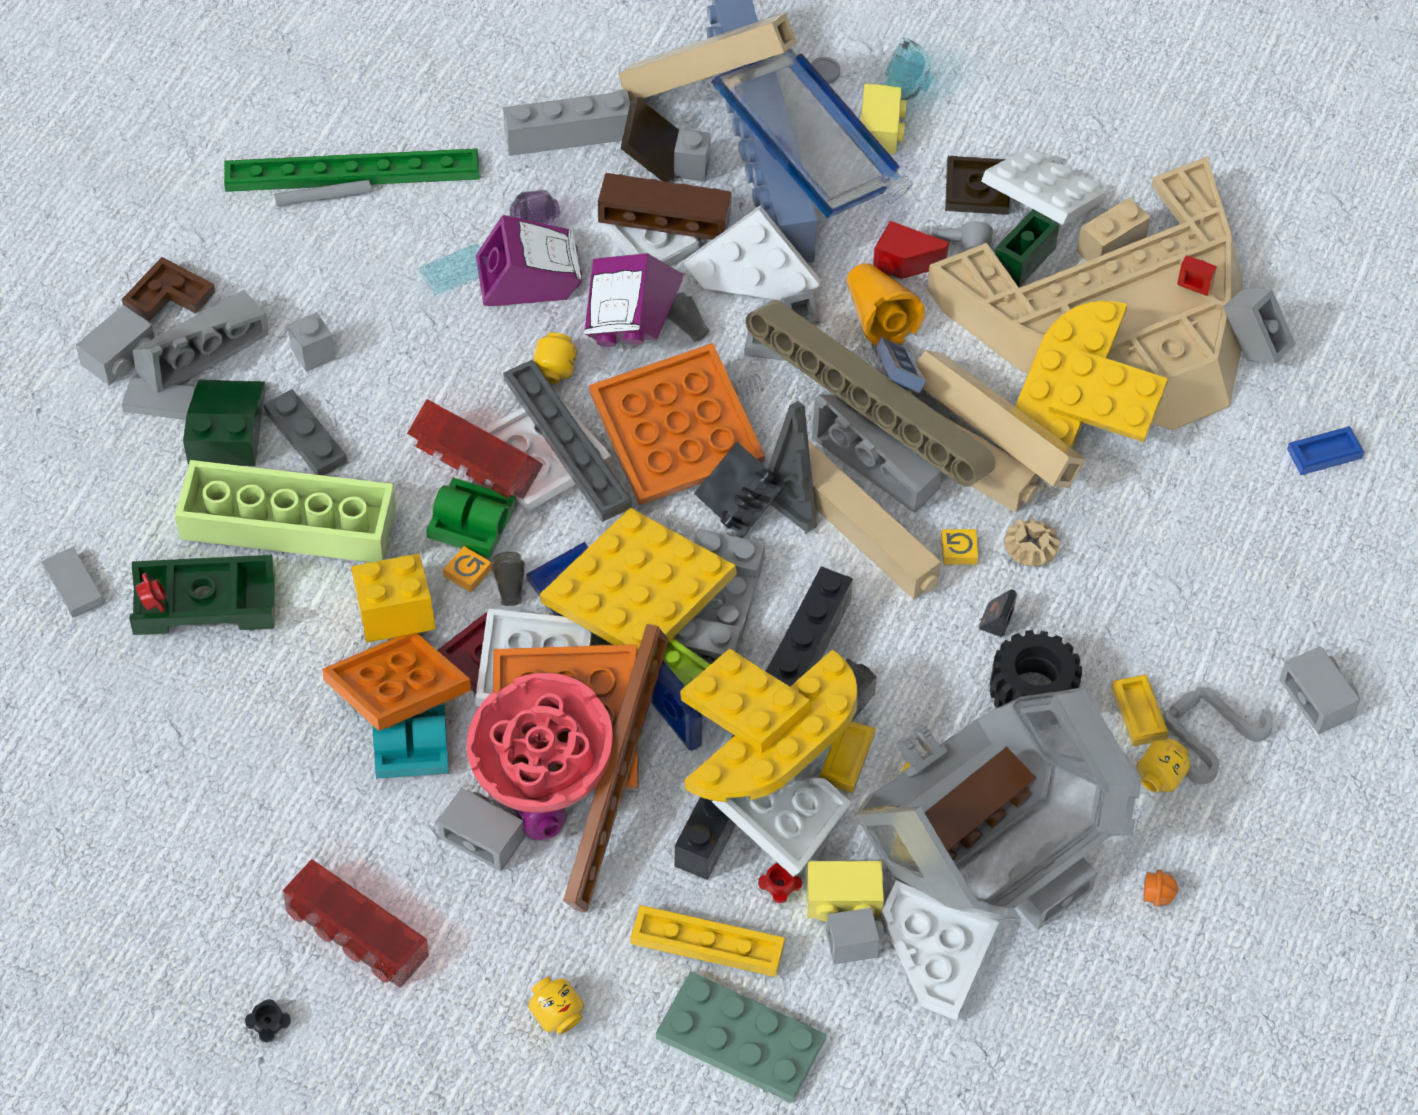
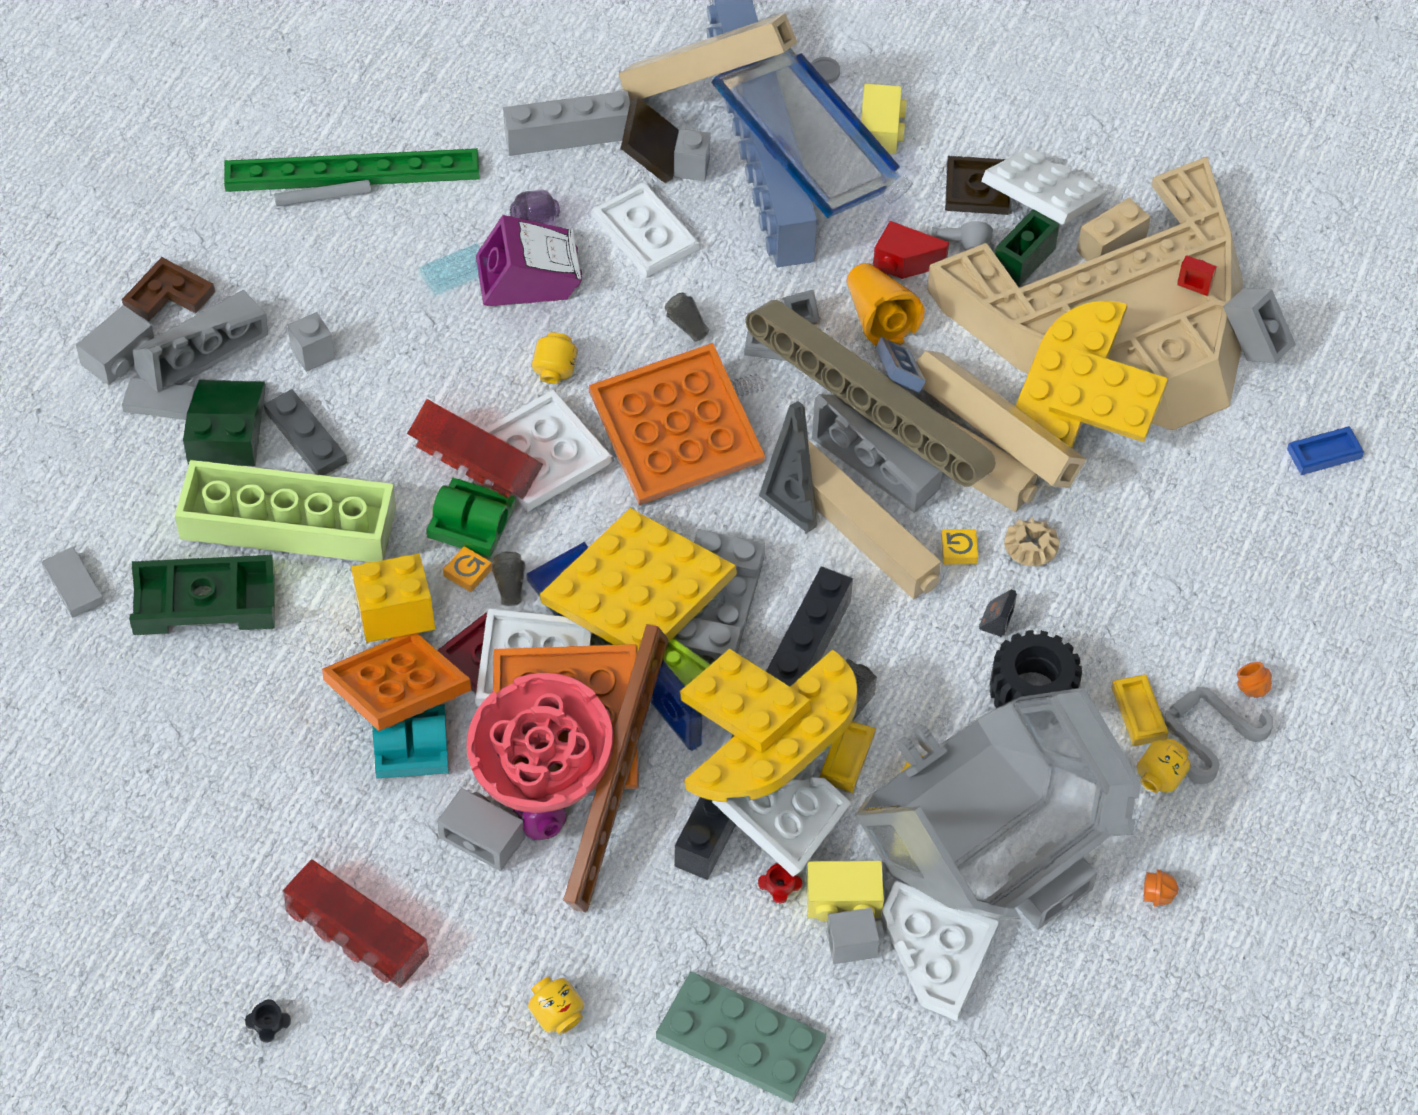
(151, 593): red plate -> none
(567, 440): dark grey tile -> none
(629, 298): slope -> none
(664, 206): reddish brown brick -> none
(707, 940): yellow plate -> none
(739, 489): black hinge -> none
(752, 261): white plate -> none
(909, 69): clear light blue cylinder -> none
(981, 801): reddish brown brick -> none
(1254, 680): none -> orange plate
(1320, 689): light grey brick -> none

